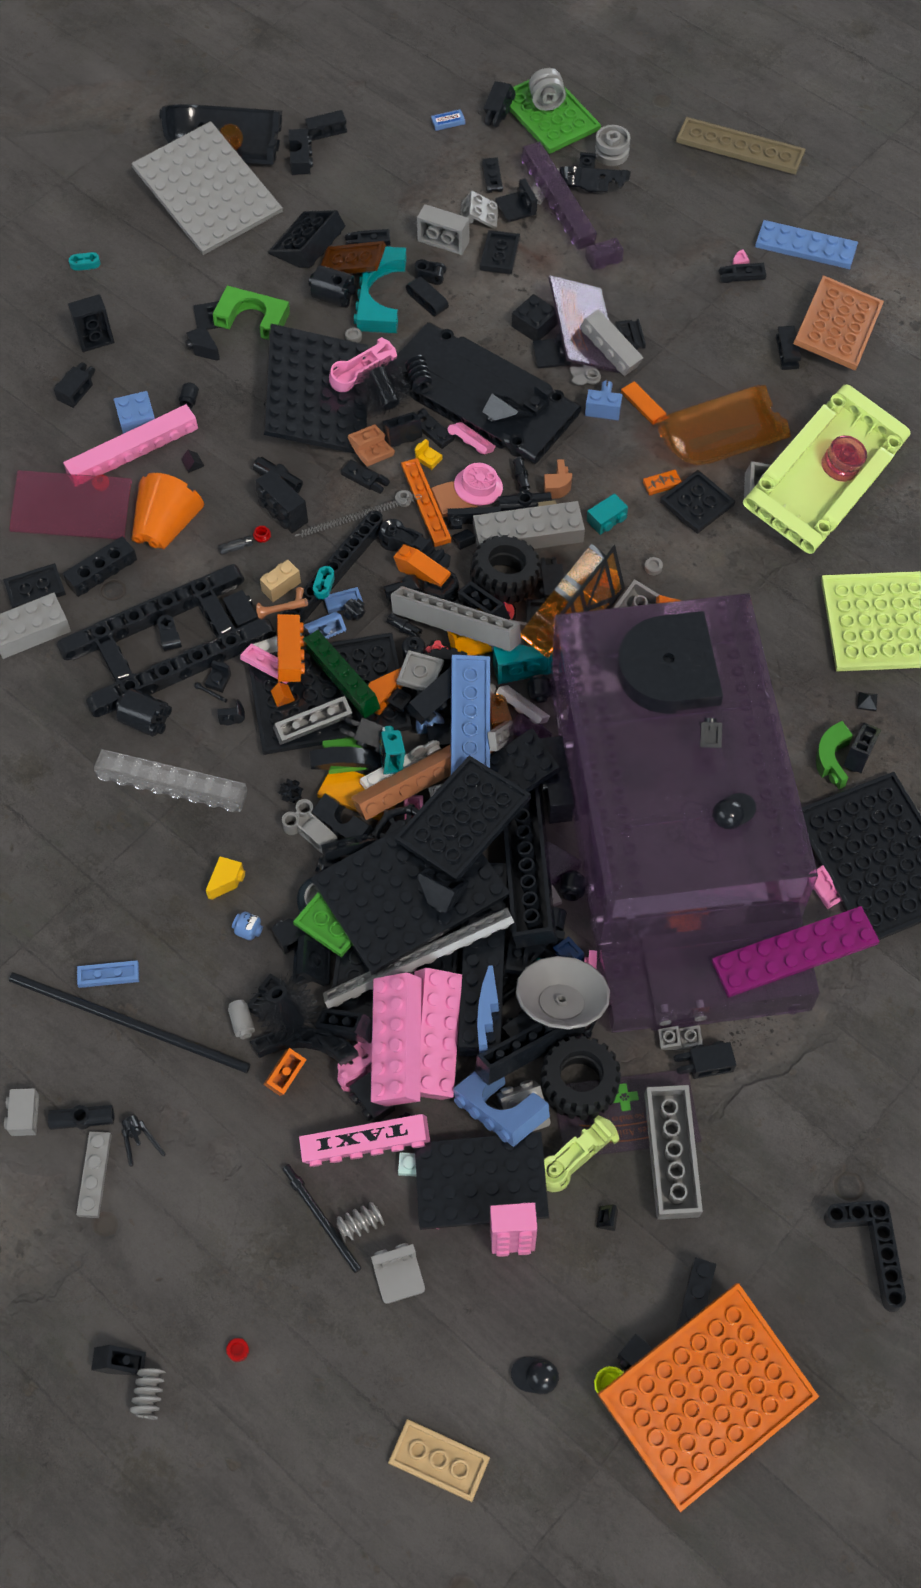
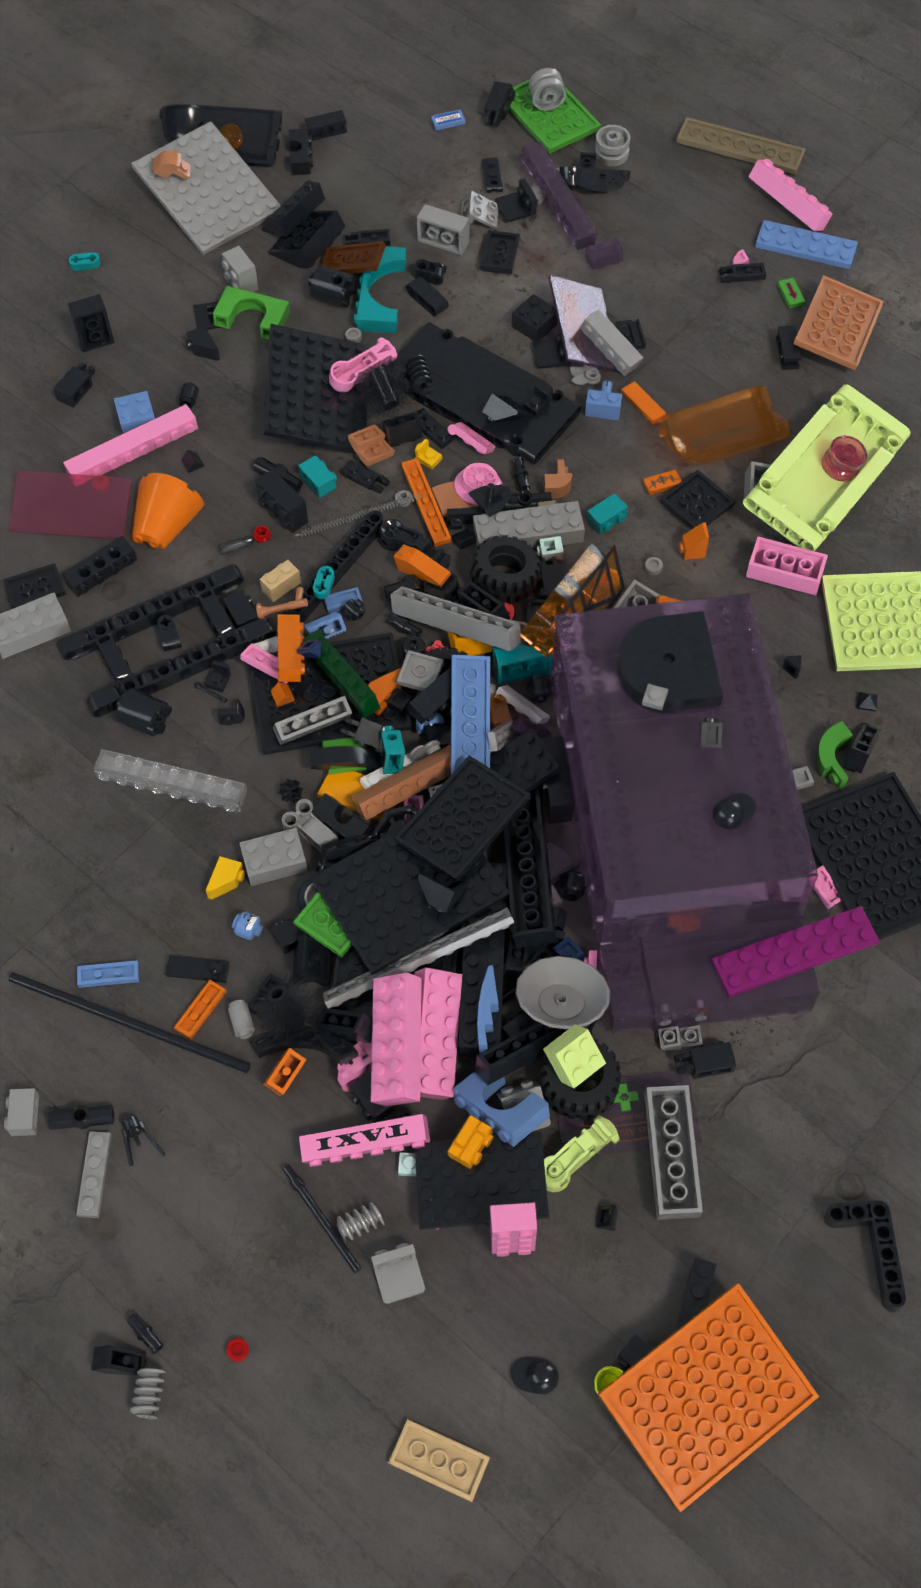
(145, 1333): none -> black axle
(170, 162): none -> nougat brick
(197, 969): none -> black hinge
(200, 1009): none -> orange tile
(239, 270): none -> light grey brick
(273, 856): none -> light grey brick
(295, 209): none -> black slope
(310, 649): none -> dark blue slope
(317, 476): none -> teal brick
(470, 1142): none -> light orange brick
(491, 497): none -> black shield
(550, 548): none -> light aqua brick
(574, 1056): none -> yellowish green brick
(655, 697): none -> light grey plate
(695, 543): none -> orange slope
(786, 565): none -> bright pink slope
(790, 195): none -> bright pink brick
(791, 293): none -> bright green tile
(793, 665): none -> black slope
(803, 777): none -> light grey plate

